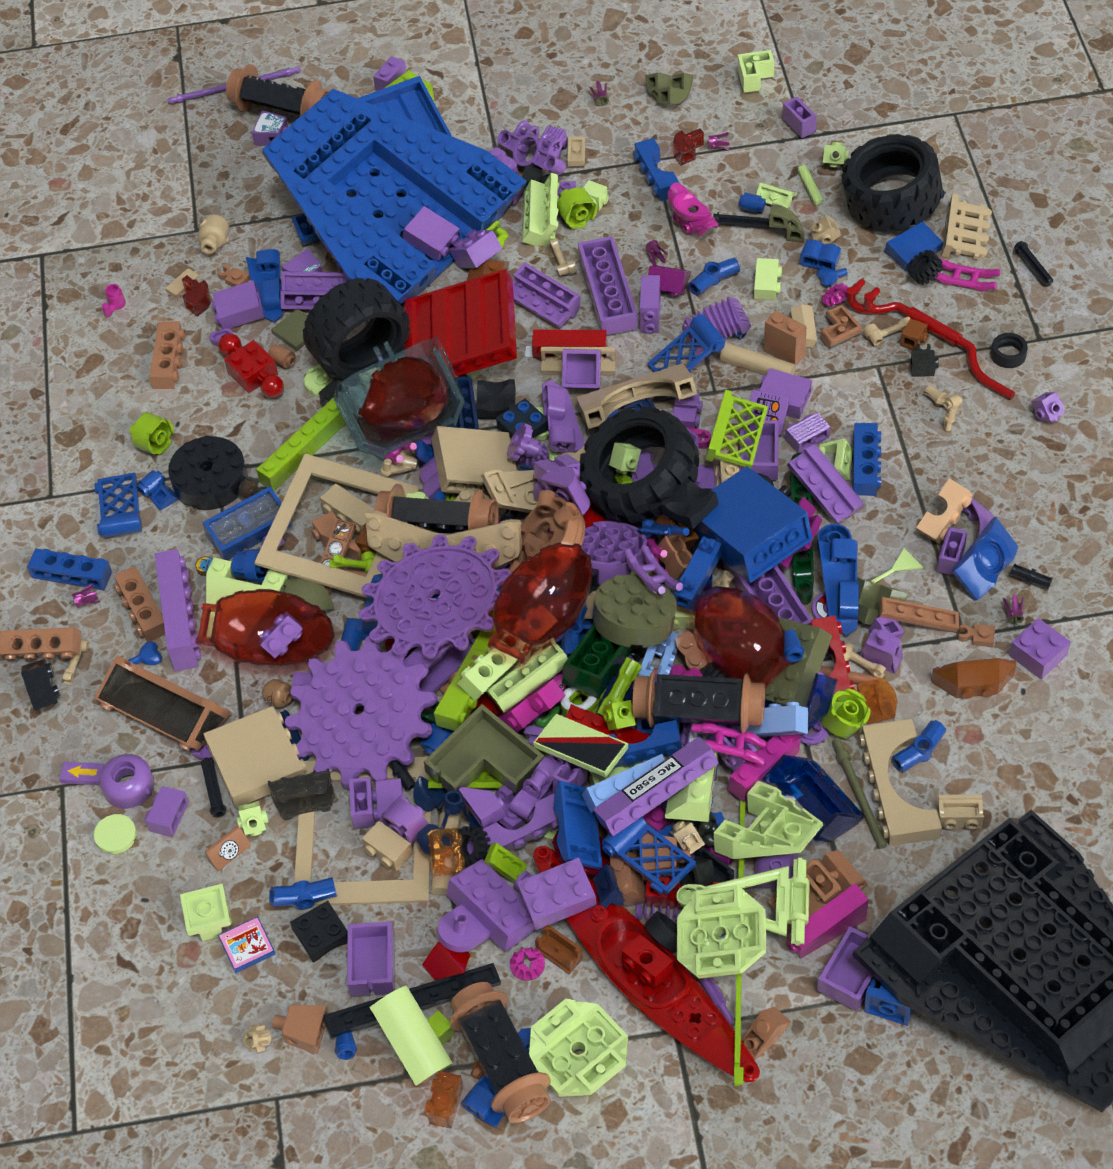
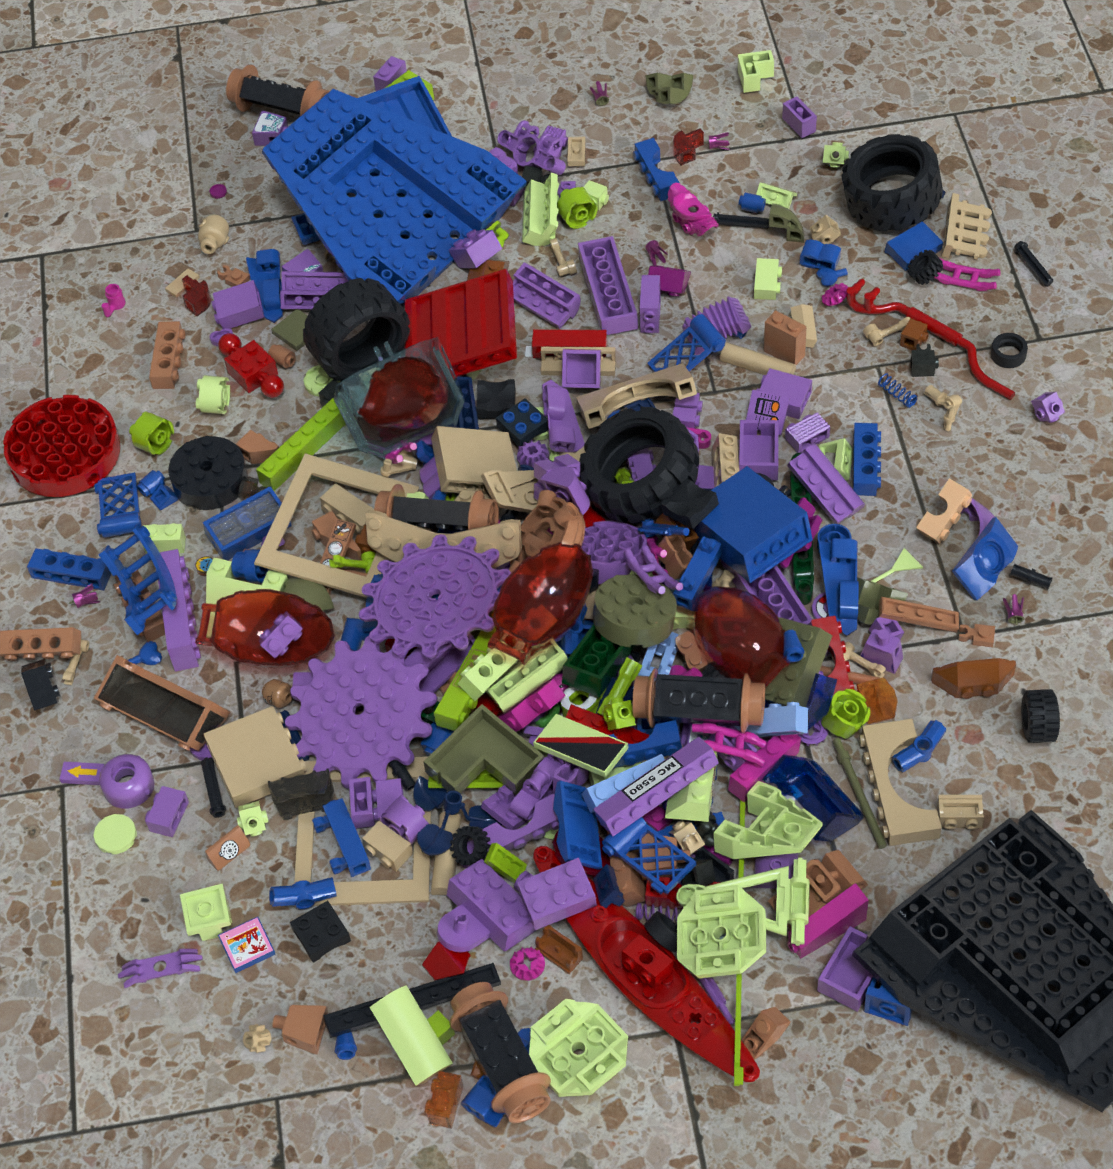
(61, 446): none -> red brick
(136, 610): none -> blue fence
(167, 537): none -> yellowish green brick
(173, 966): none -> medium lavender piece
(180, 98): medium lavender hose -> none
(213, 394): none -> yellowish green brick
(218, 191): none -> magenta piece
(256, 447): none -> nougat slope
(346, 836): none -> blue brick
(371, 958): medium lavender piece -> none
(431, 234): medium lavender brick -> none
(439, 851): clear orange brick -> none
(483, 805): medium lavender slope -> none
(522, 443): medium lavender plant -> none
(624, 457): yellowish green brick -> none
(712, 274): blue piece -> none
(723, 422): lime fence -> none
(810, 185): yellowish green axle -> none
(843, 327): nougat brick -> none
(910, 401): none -> blue piece
(951, 550): medium lavender brick -> none
(1039, 648): medium lavender brick -> none
(1040, 716): none -> black tyre

